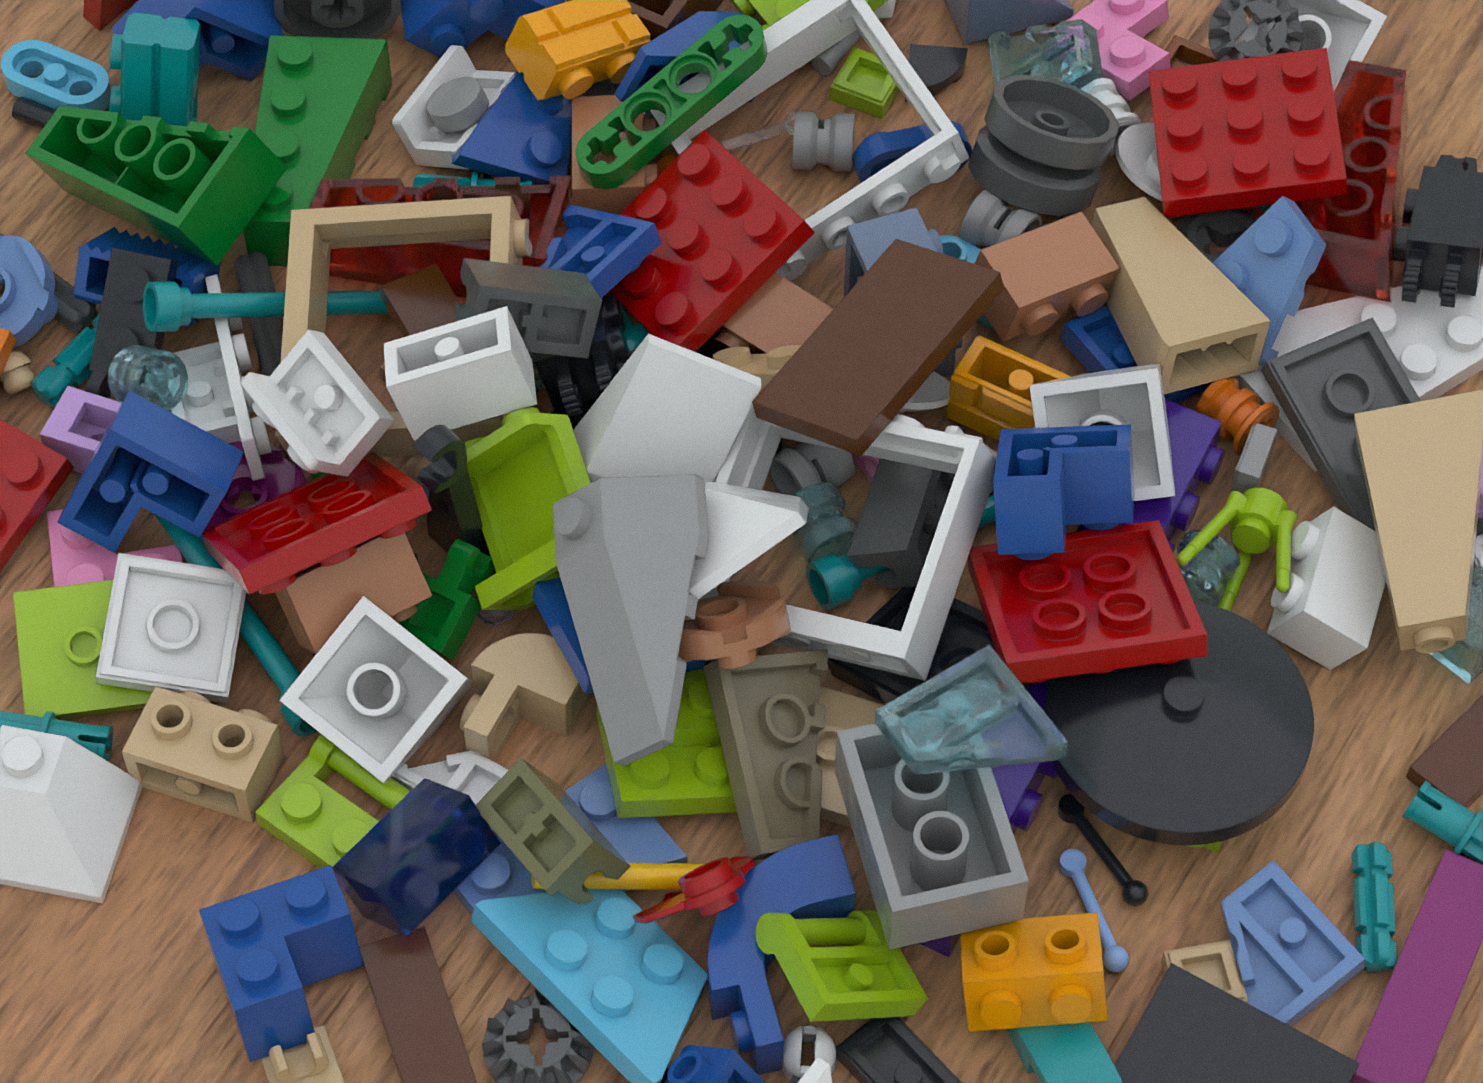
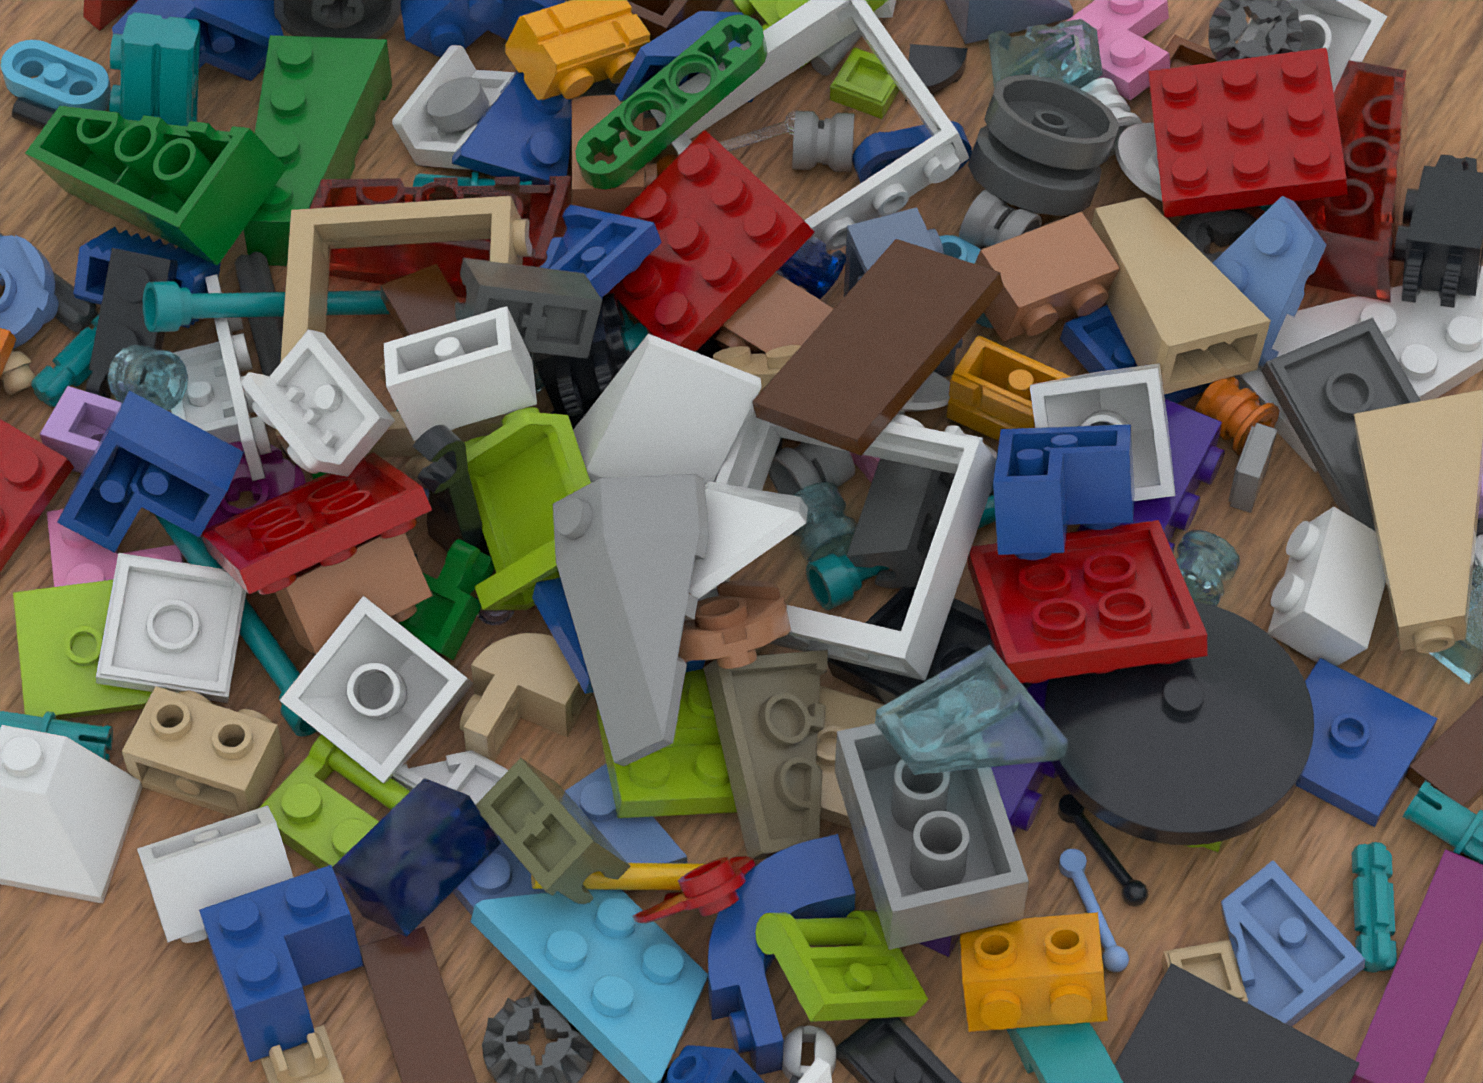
(211, 868): none -> white brick
(814, 267): none -> clear blue bush
(1256, 524): lime plant -> none
(1360, 742): none -> blue plate

